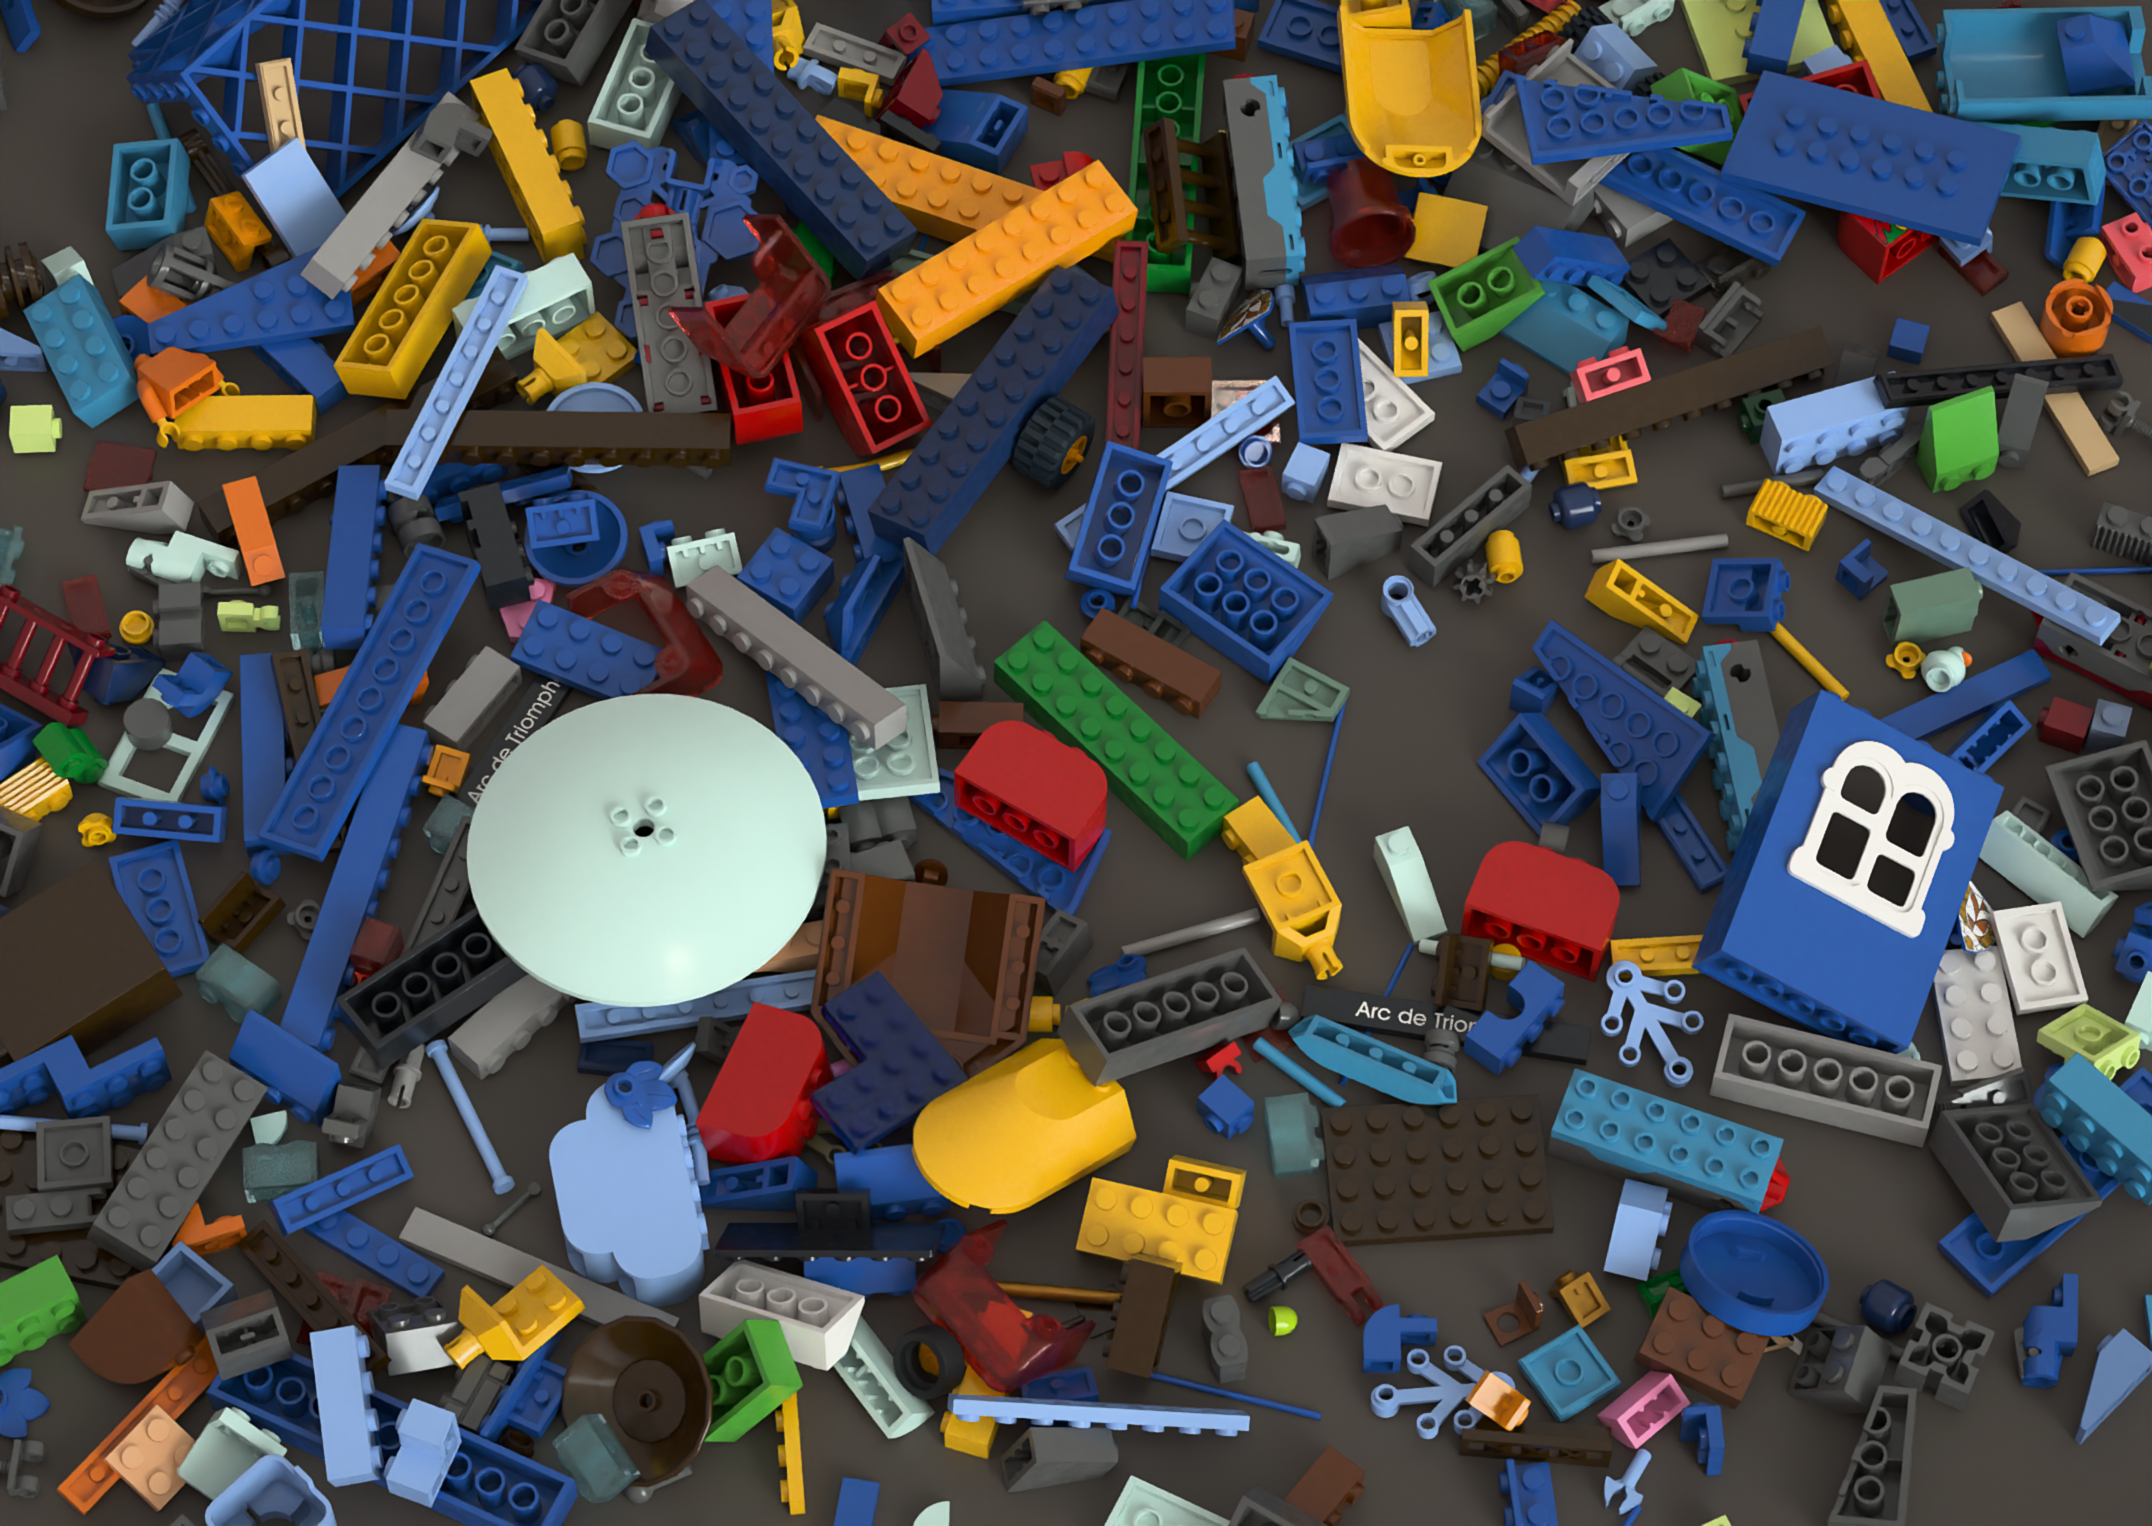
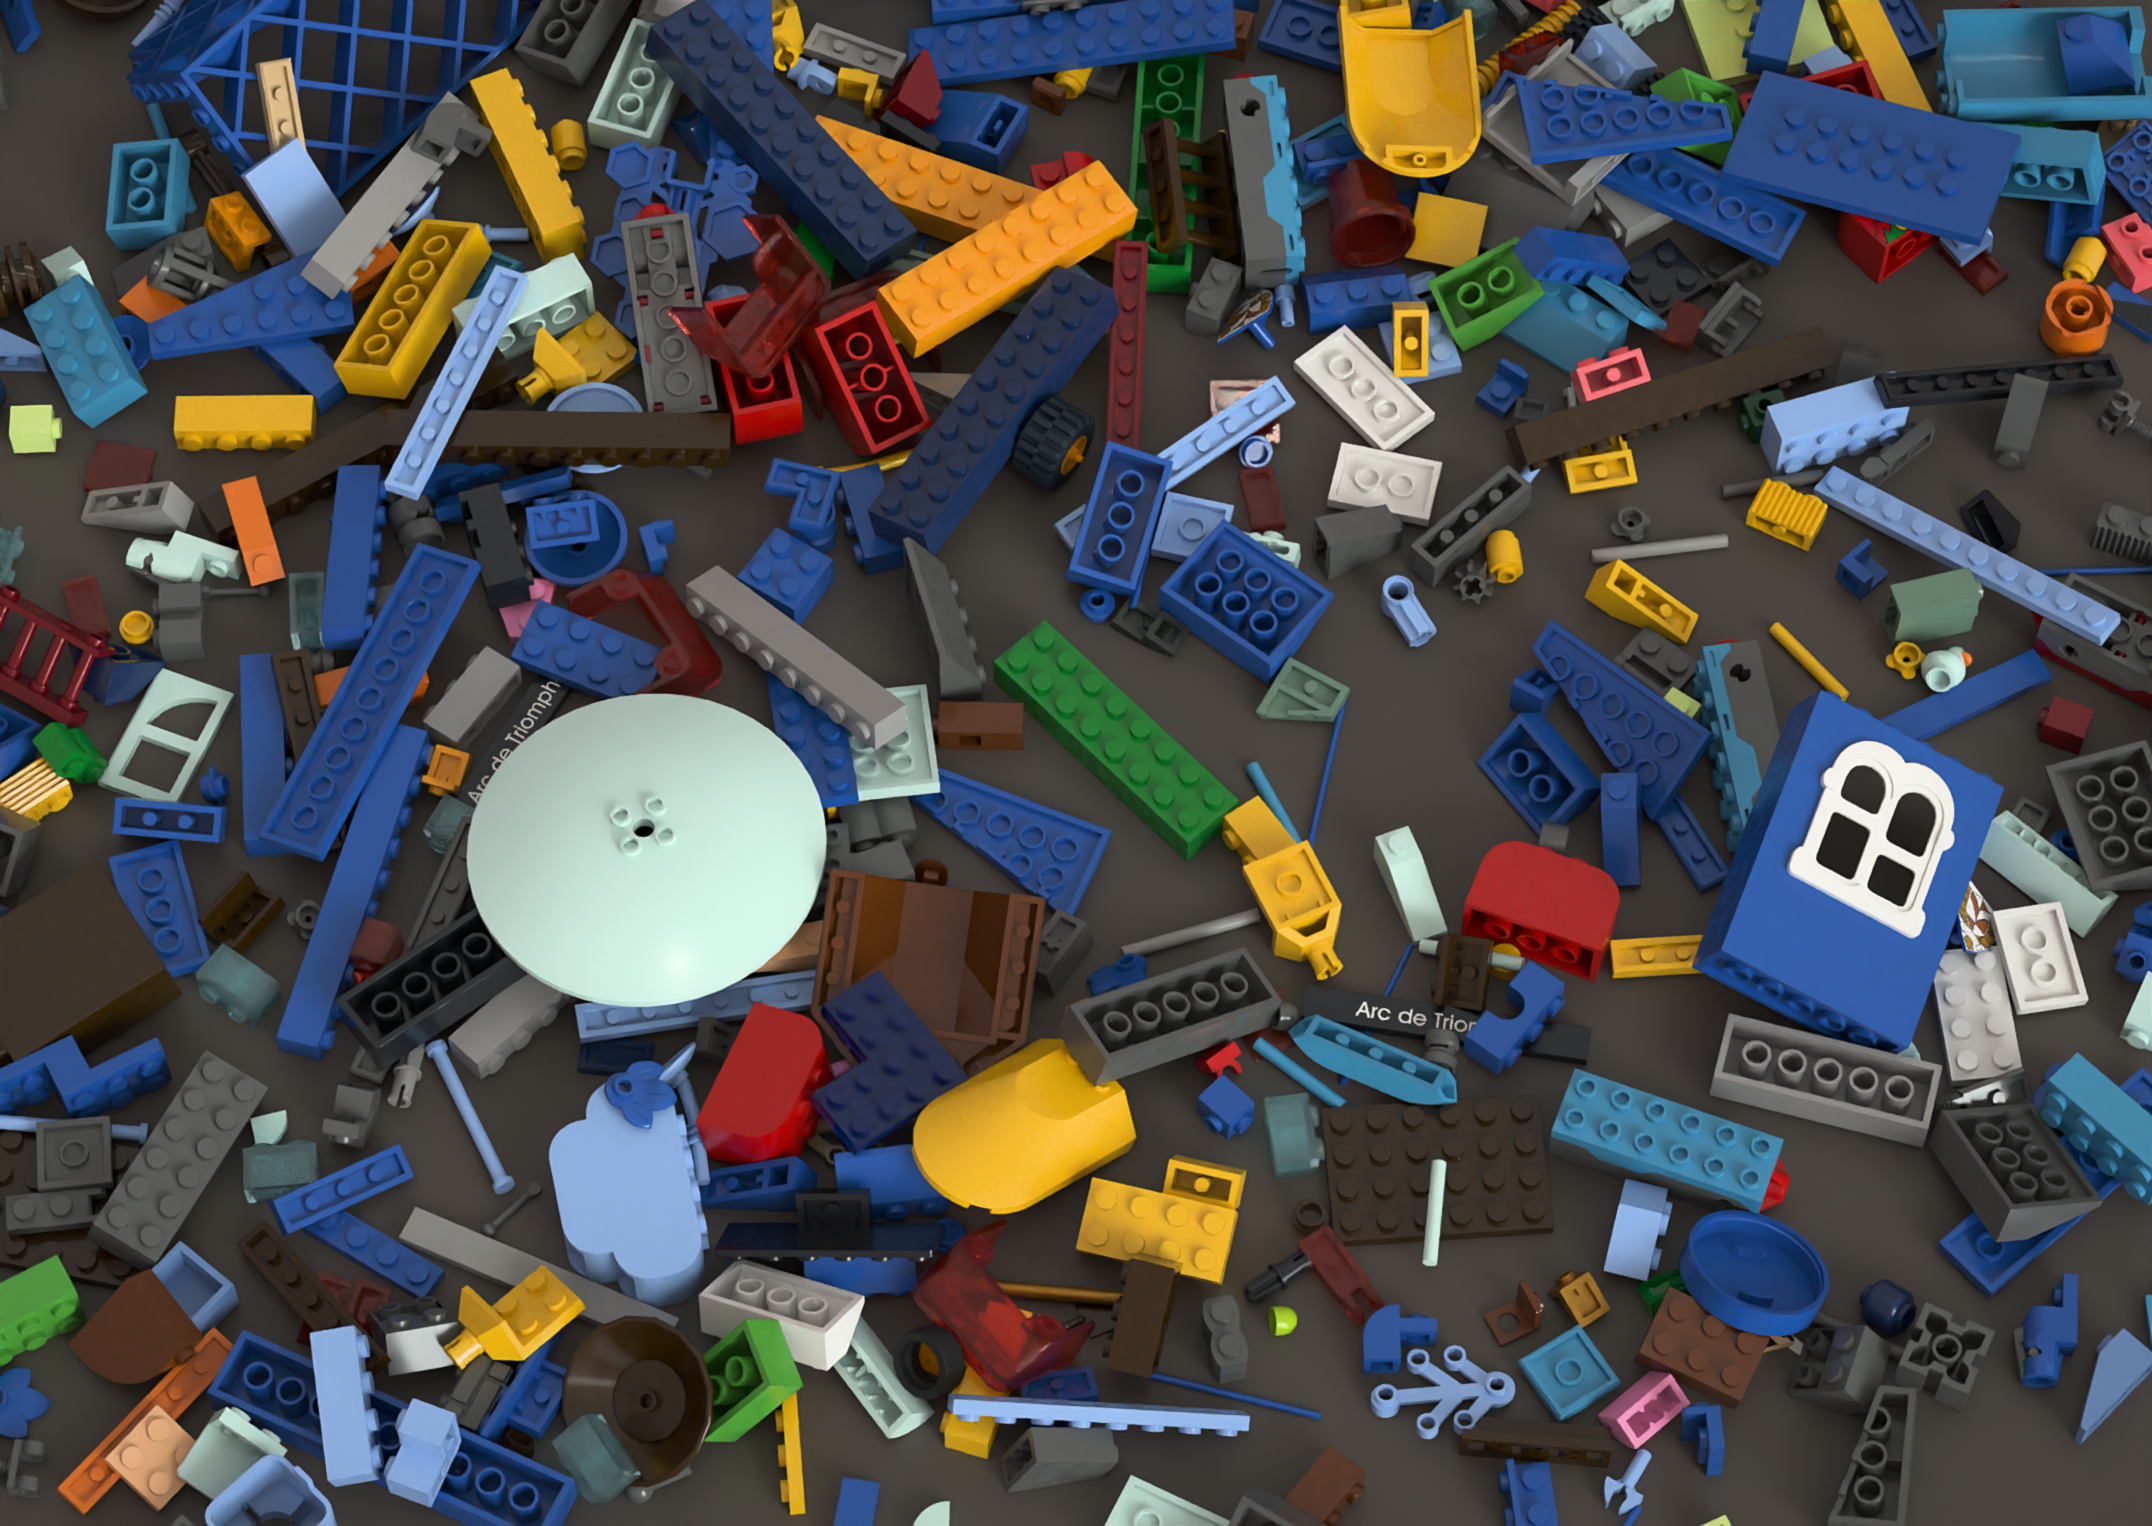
(96, 830): yellow plate -> none
(148, 724): dark grey piece -> none
(175, 383): orange torso -> none
(195, 684): blue brick -> none
(212, 1238): orange slope -> none
(243, 617): yellowish green plate -> none
(246, 1334): dark grey slope -> none
(265, 866): blue plate -> none
(288, 1067): blue slope -> none
(537, 86): dark blue head -> none
(693, 558): light aqua bracket -> none
(863, 603): blue wedge -> none
(905, 35): dark red bracket -> none
(1034, 791): red brick -> none
(1043, 1014): yellow brick -> none
(1150, 663): reddish brown brick -> none
(1176, 391): reddish brown brick -> none
(1305, 473): light blue brick -> none
(1327, 382): blue plate -> none
(1434, 1213): none -> light aqua bar
(1499, 1401): light orange bracket -> none
(1575, 505): dark blue head -> none
(1648, 1017): light blue plant -> none
(1746, 593): blue plate -> none
(1908, 341): blue piece -> none
(1959, 440): bright green slope -> none
(1981, 745): blue brick -> none
(2065, 409): tan tile -> none
(2095, 1037): yellowish green plate -> none
(2108, 726): sand blue brick -> none

